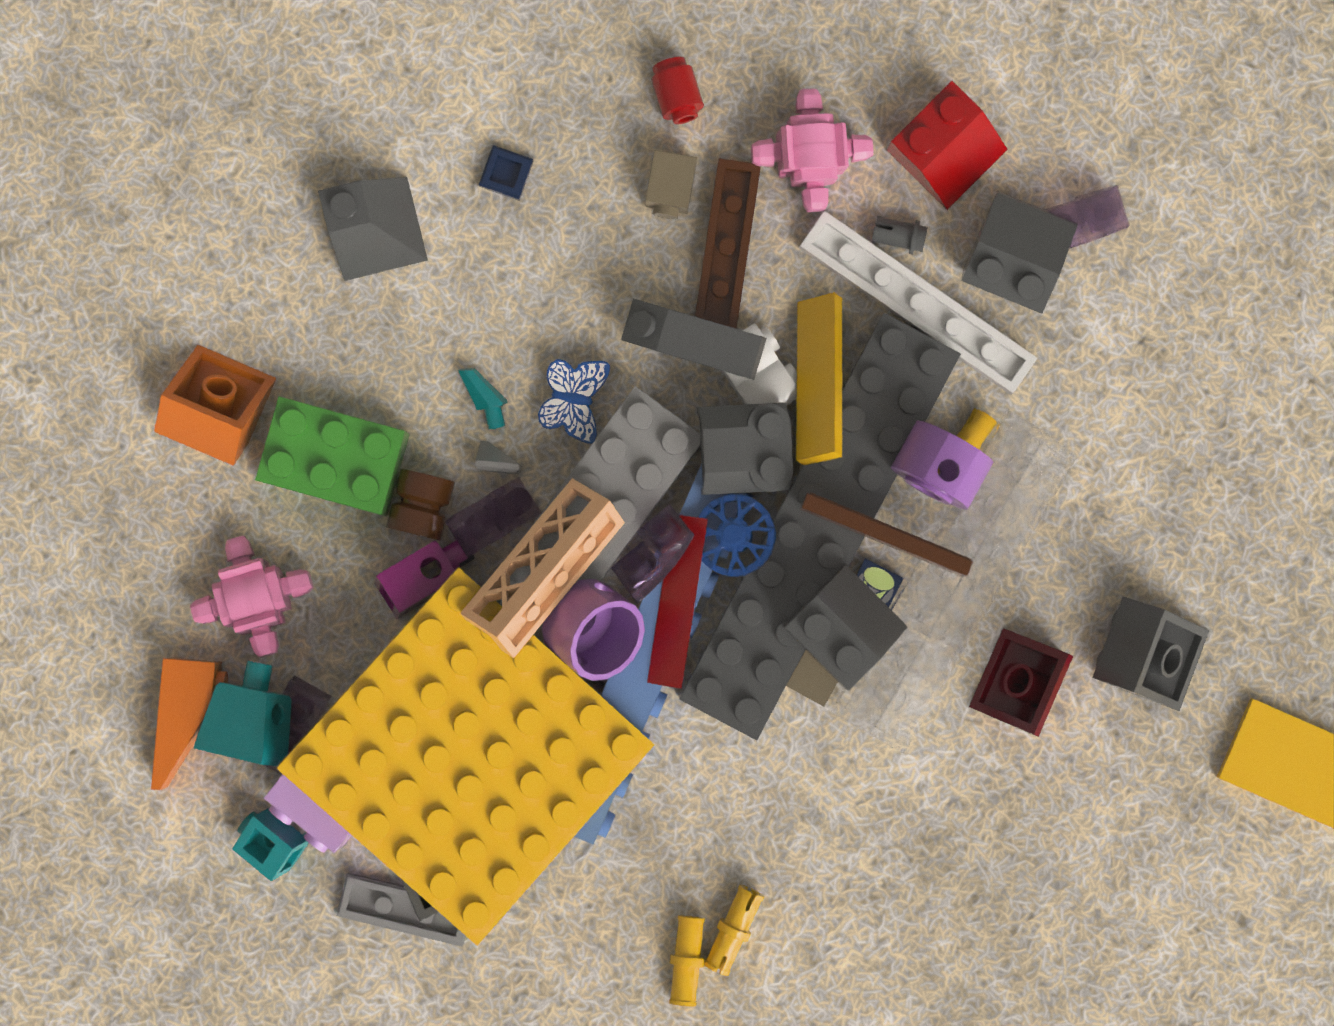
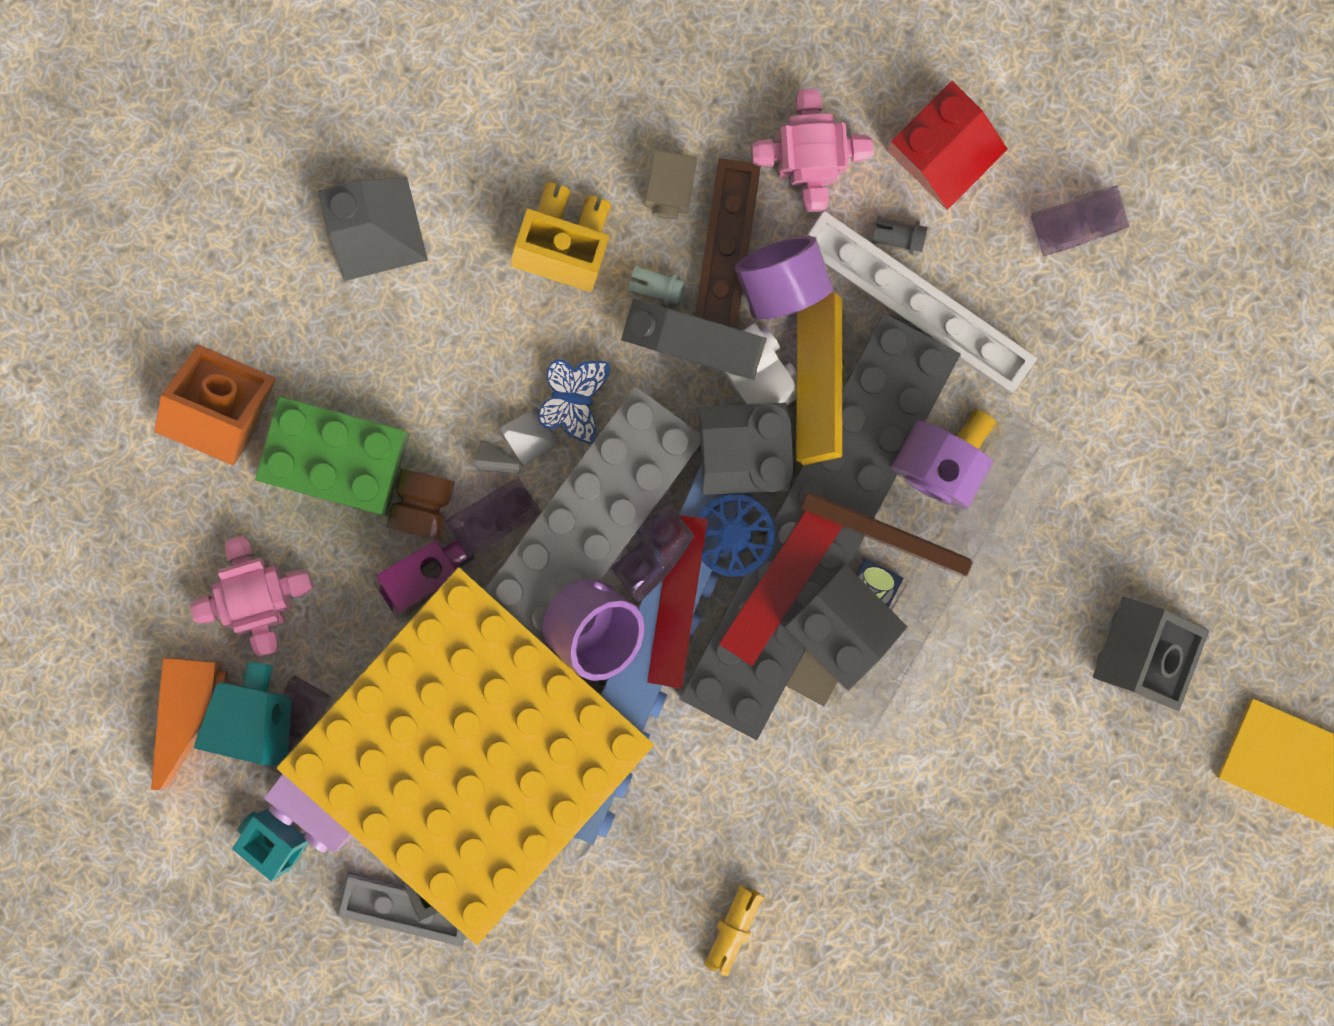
(484, 397): teal bar -> none
(506, 172): dark blue tile -> none
(528, 436): none -> light grey slope
(552, 569): light nougat fence -> none
(561, 248): none -> yellow brick
(659, 286): none -> light aqua pin
(677, 90): red brick -> none
(686, 961): yellow pin -> none
(779, 587): none -> red sticker
(784, 277): none -> medium lavender piece
(1019, 252): dark grey slope -> none
(1021, 682): dark red slope -> none

